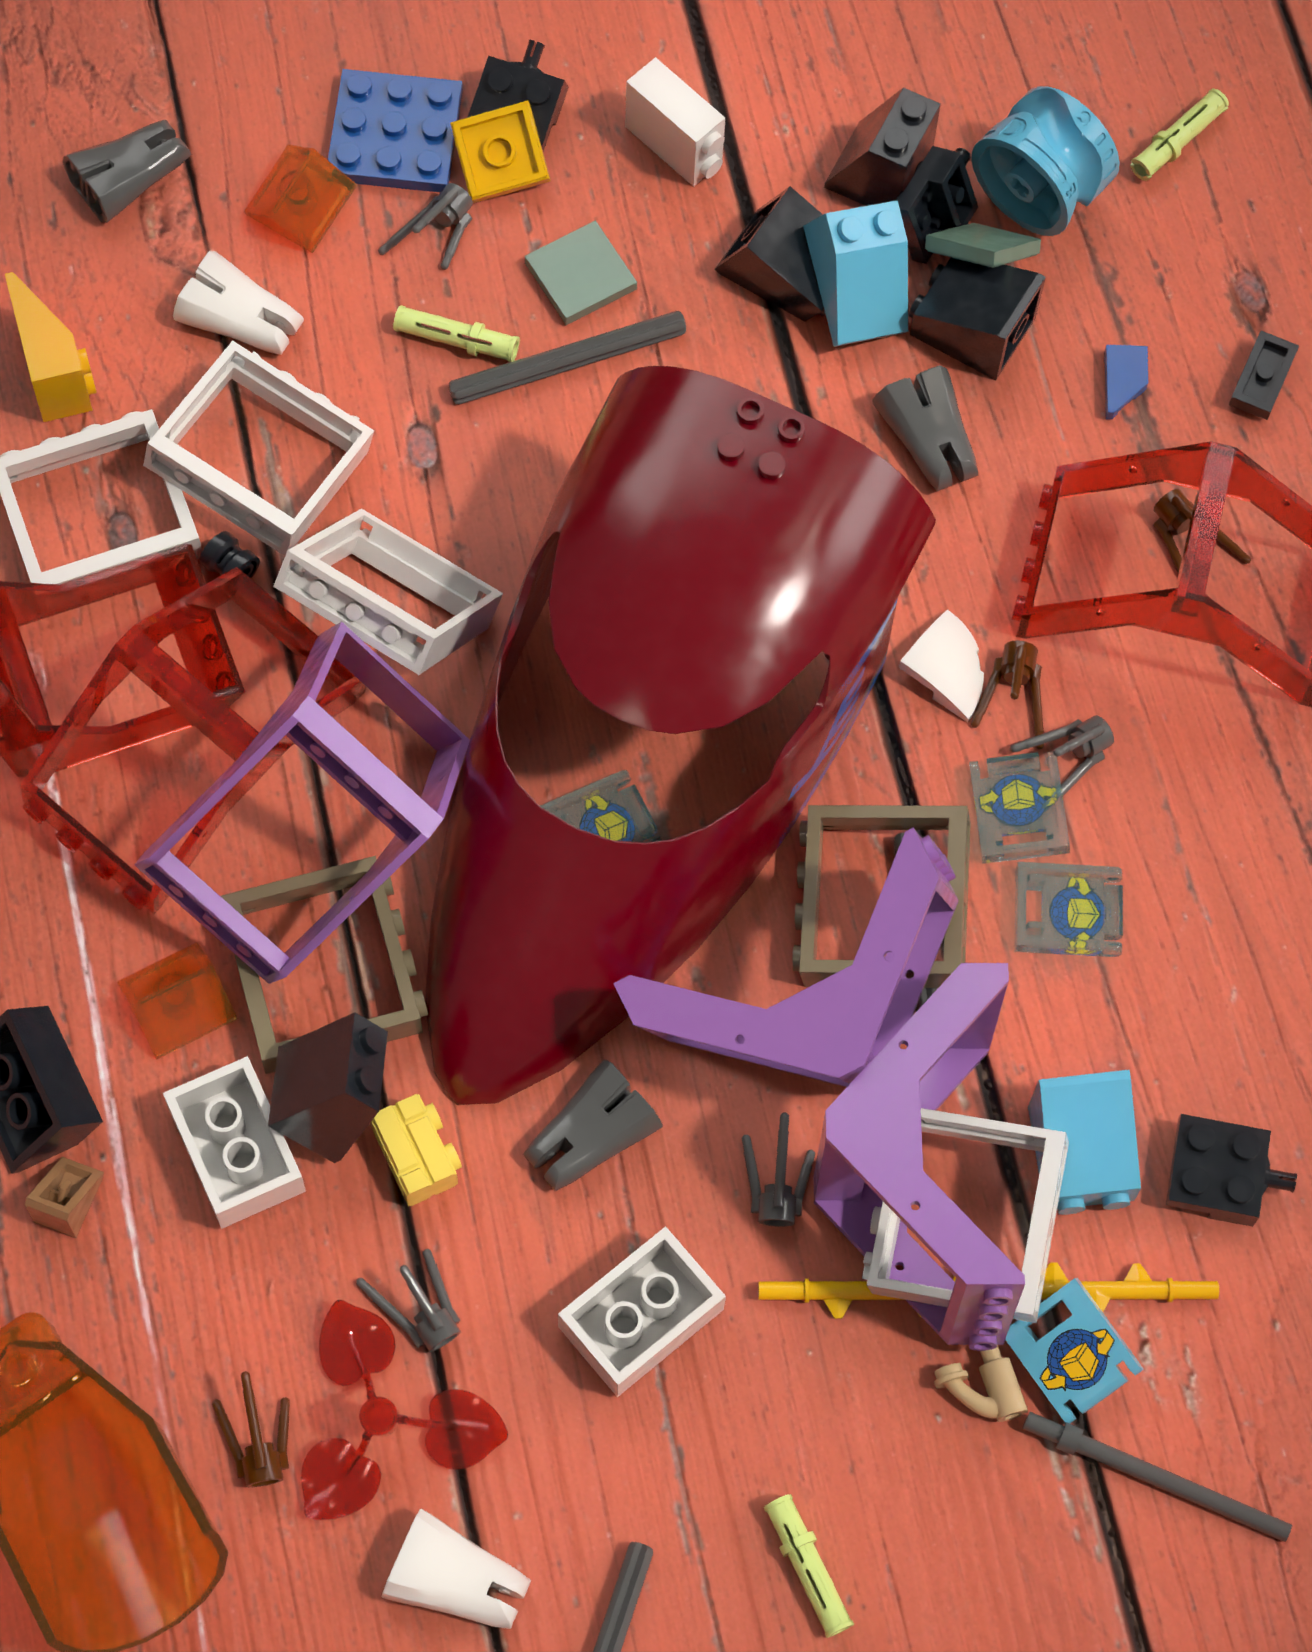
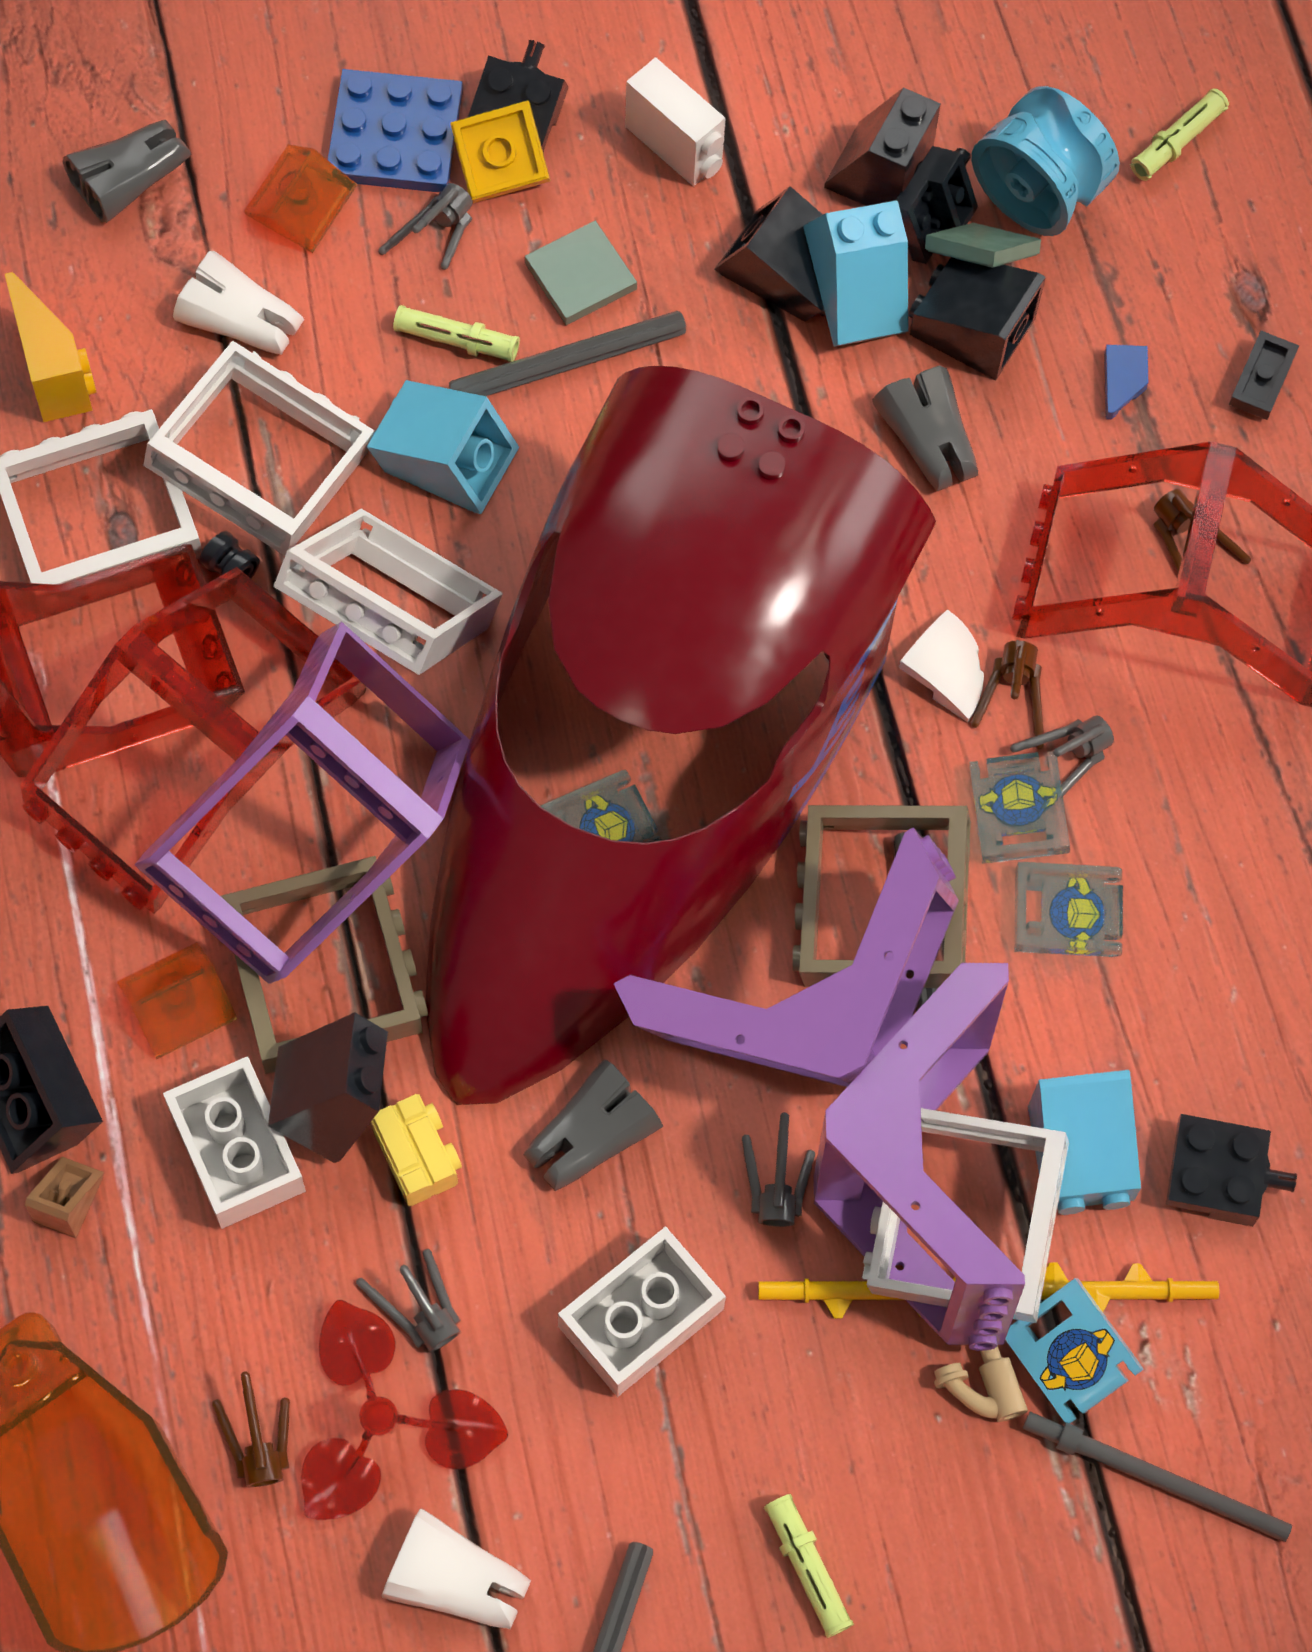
(444, 443): none -> medium azure slope

